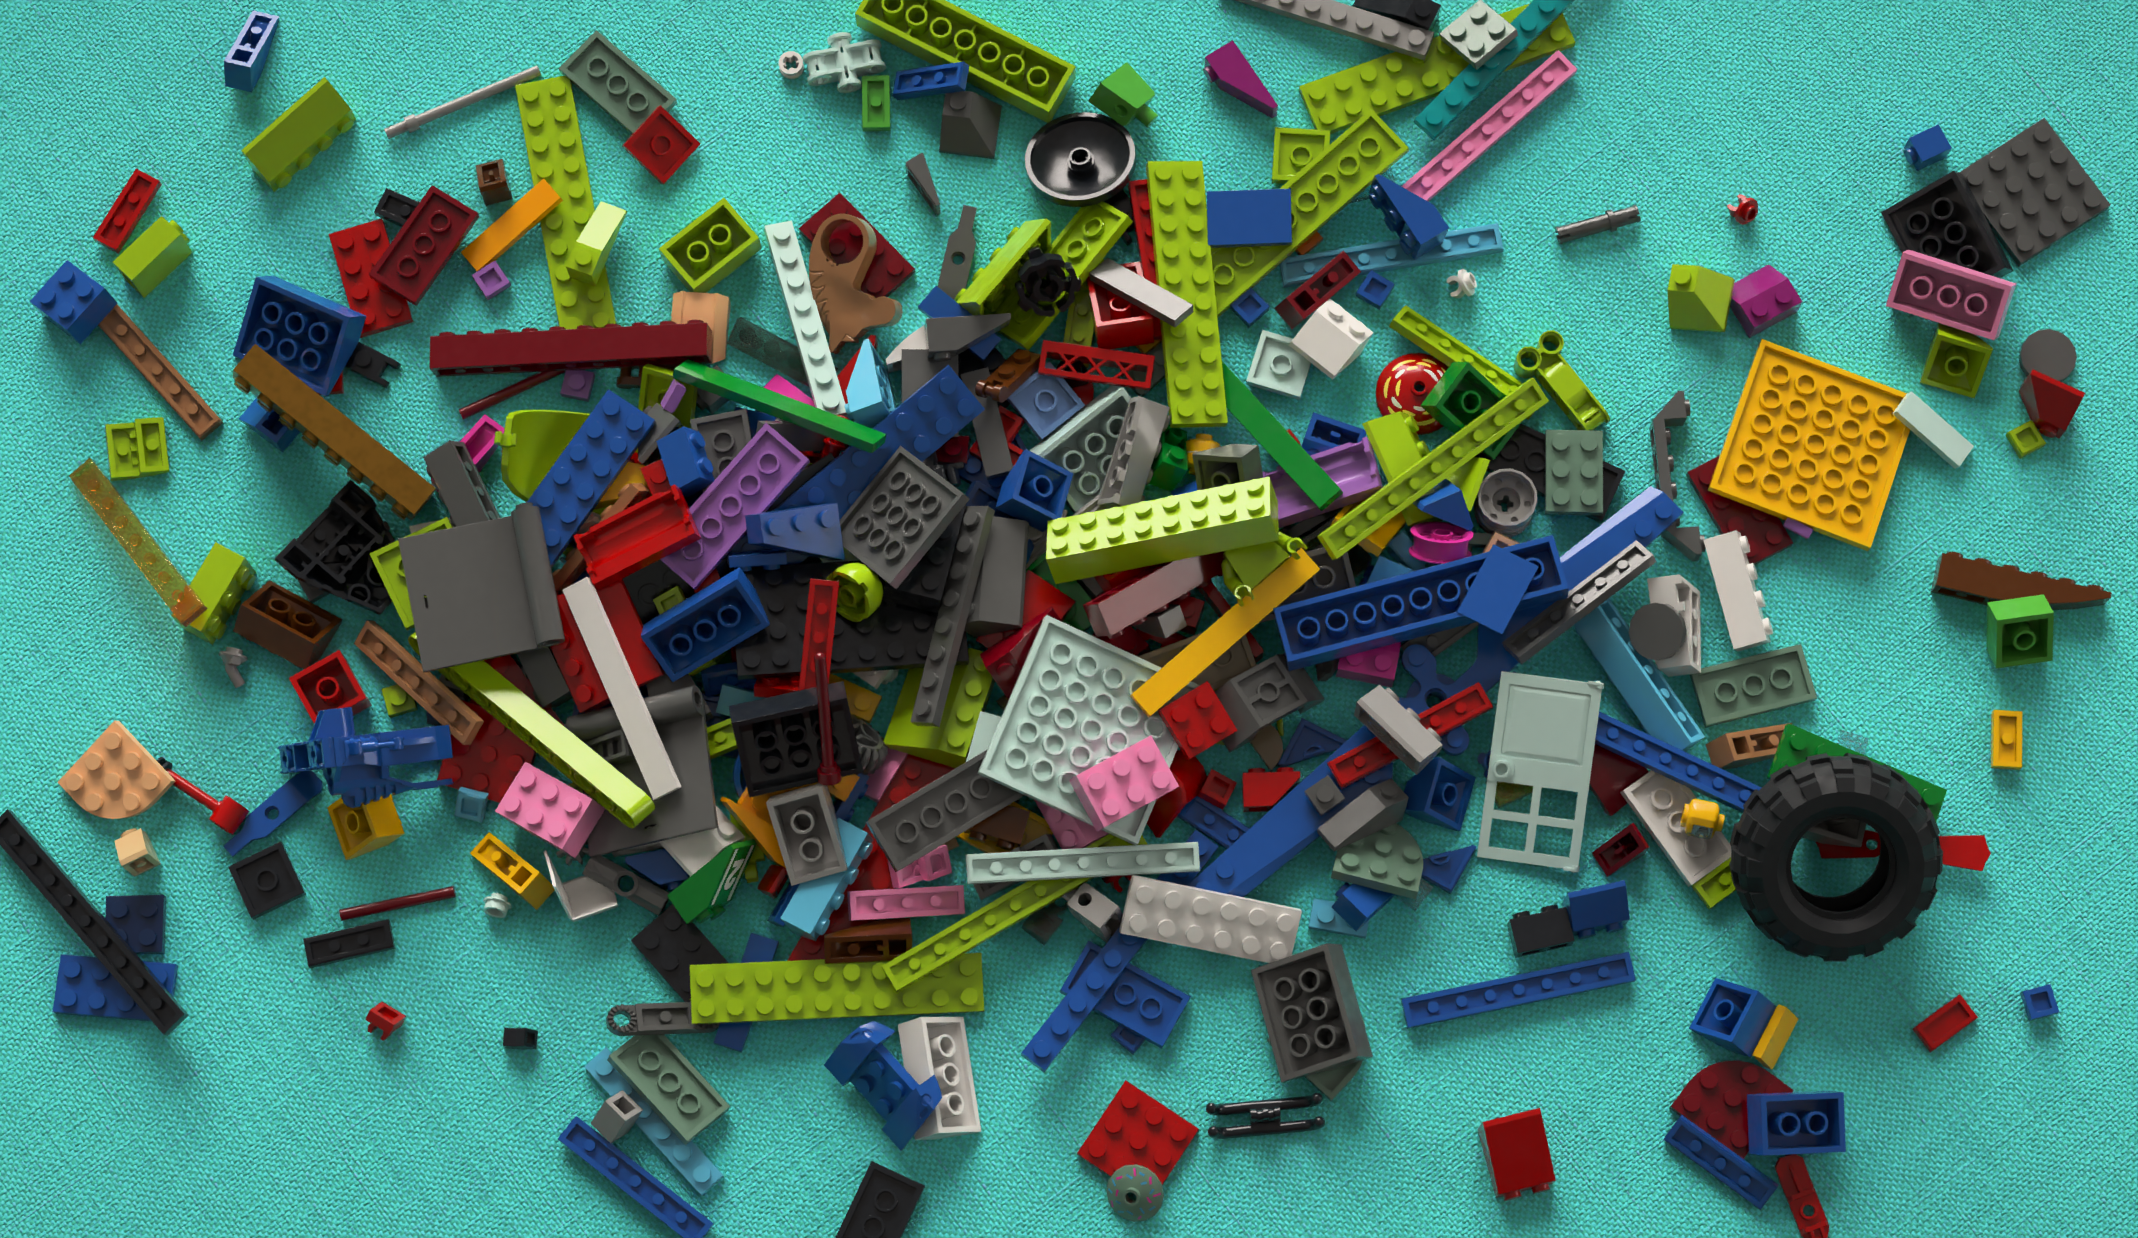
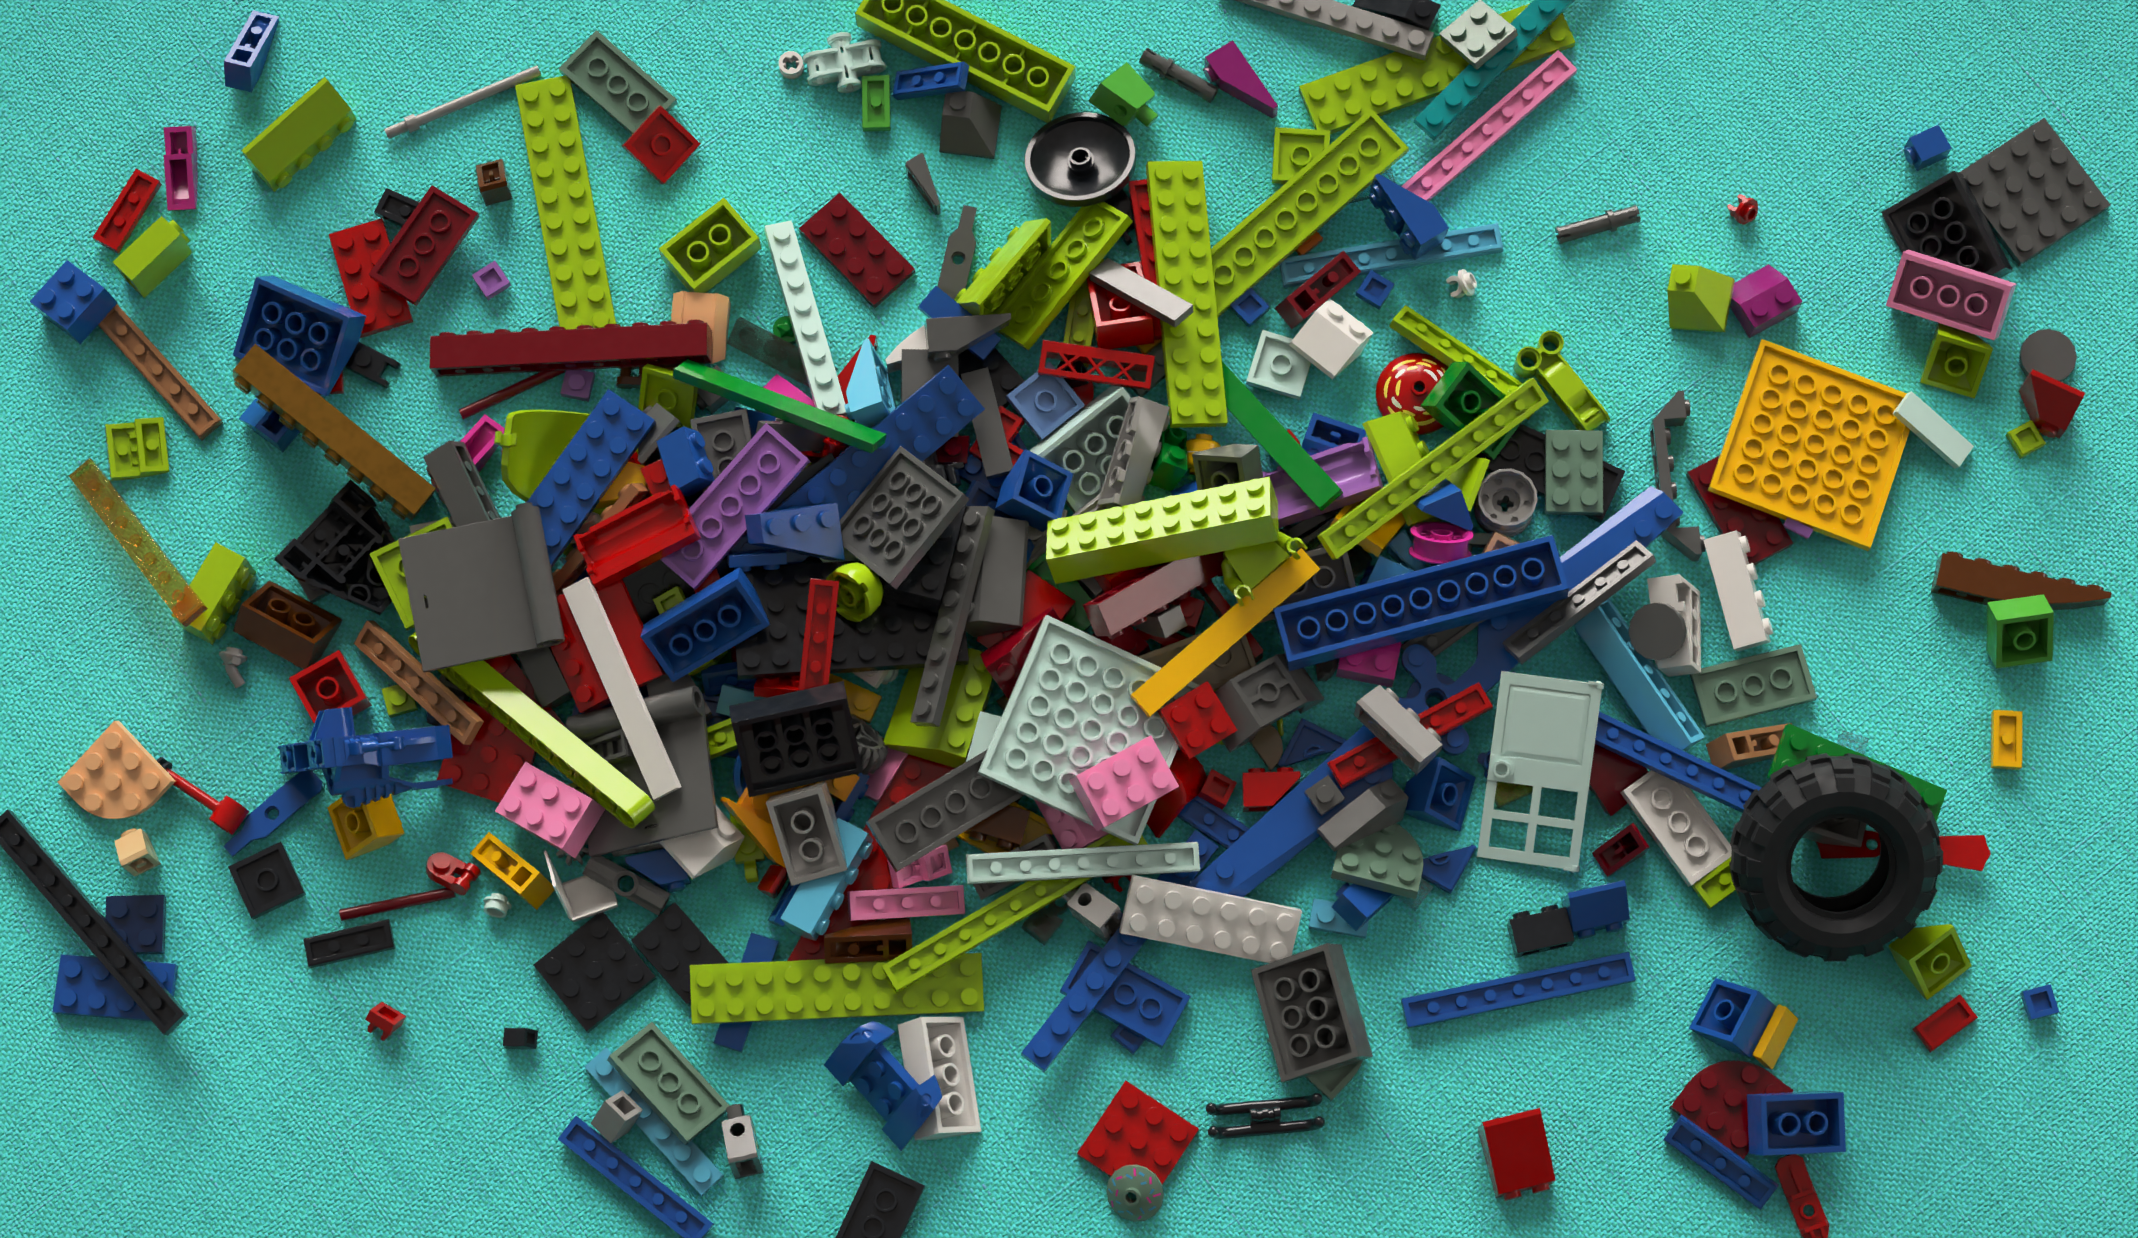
(181, 167): none -> dark pink slope
(442, 868): none -> red plate
(471, 804): medium azure tile -> none
(512, 225): light orange tile -> none
(594, 971): none -> black plate
(595, 244): lime slope -> none
(656, 1019): dark grey plate -> none
(673, 396): medium lavender tile -> none
(713, 885): green slope -> none
(741, 1143): none -> torso
(783, 329): none -> green tile
(828, 772): dark red piece -> none
(837, 289): medium nougat animal -> none
(1009, 376): reddish brown plate -> none
(1045, 282): black piece -> none
(1175, 73): none -> dark grey pin
(1249, 218): blue tile -> none
(1497, 589): blue sticker -> none
(1701, 819): yellow head -> none
(1930, 957): none -> lime slope

